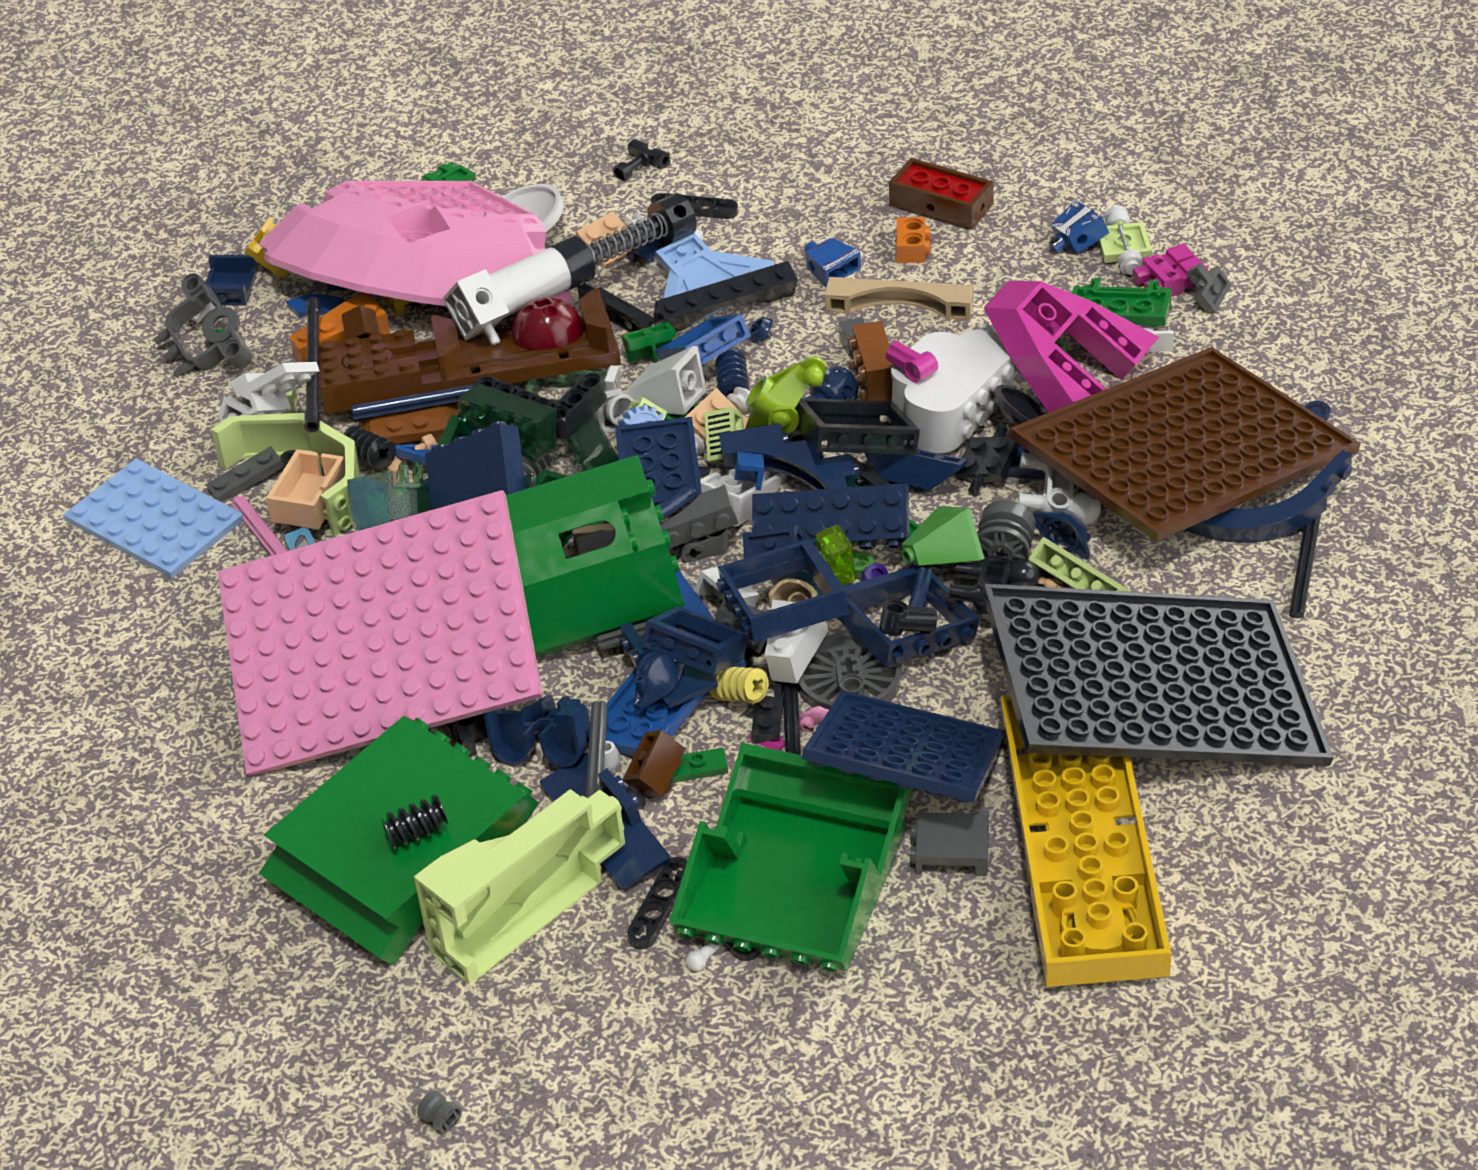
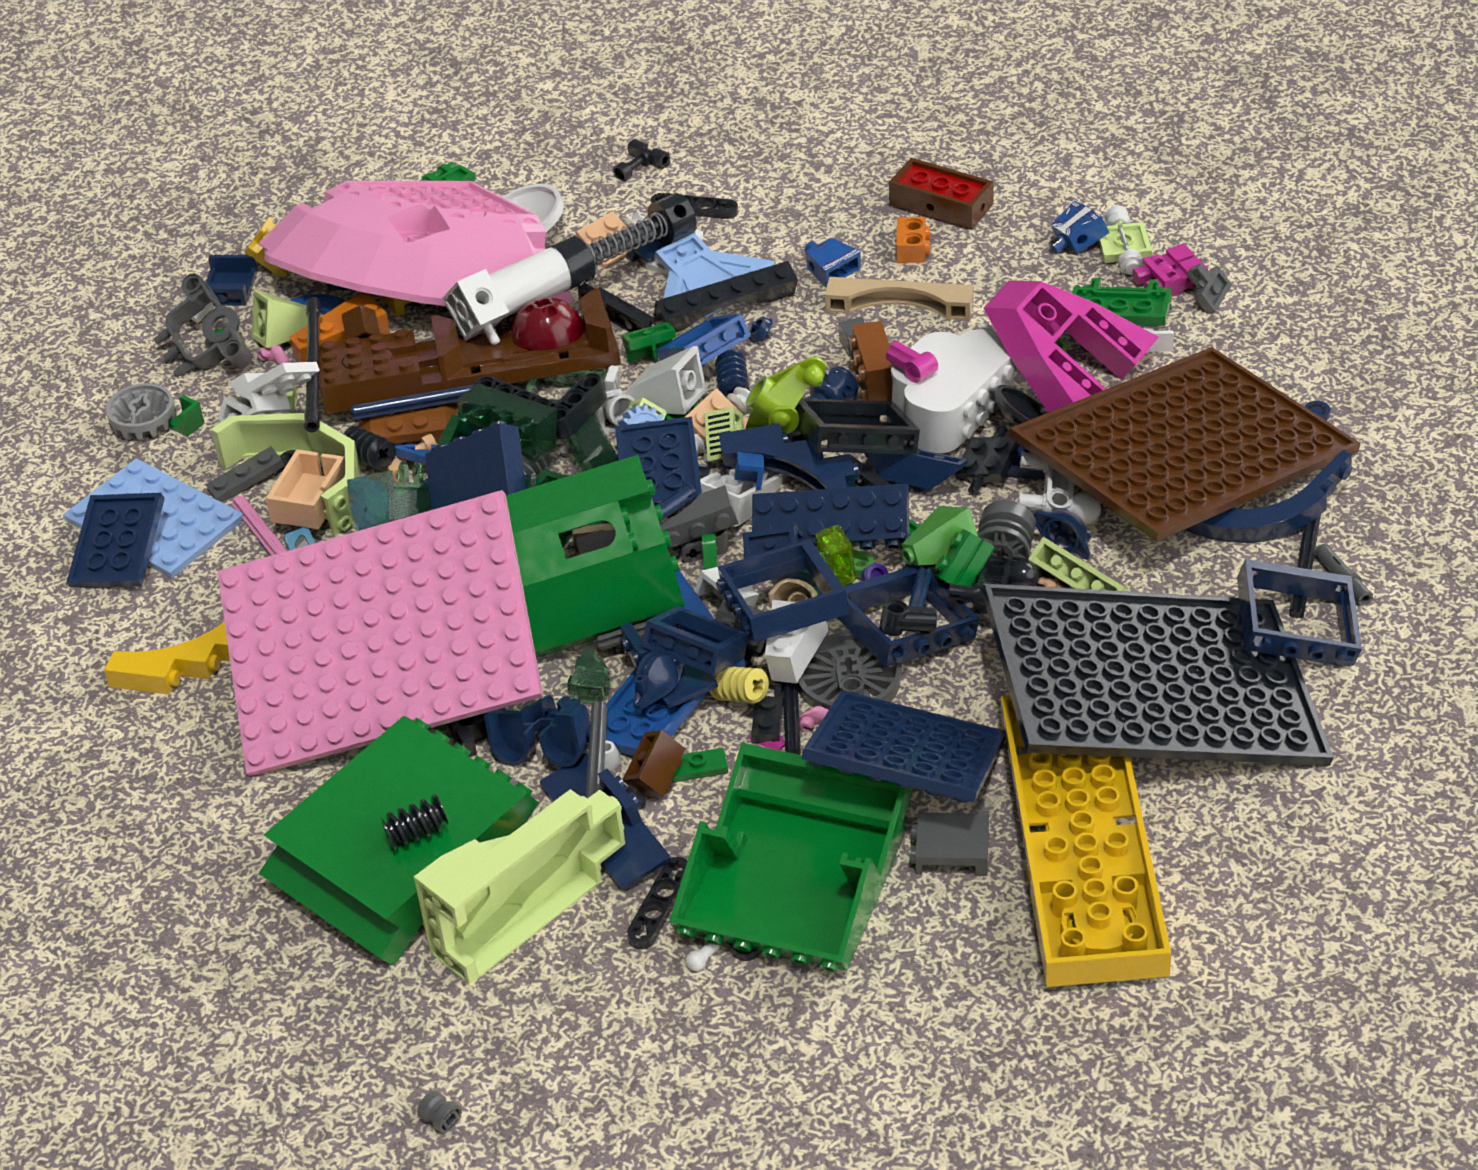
(115, 540): none -> dark blue plate
(139, 403): none -> light grey gear
(162, 668): none -> yellow arch
(189, 419): none -> green panel
(274, 353): none -> bright pink arm
(276, 319): none -> yellowish green slope
(591, 678): none -> clear green slope
(709, 551): none -> green beam
(964, 559): none -> green brick
(1302, 583): none -> dark blue window
(1336, 565): none -> dark grey pin

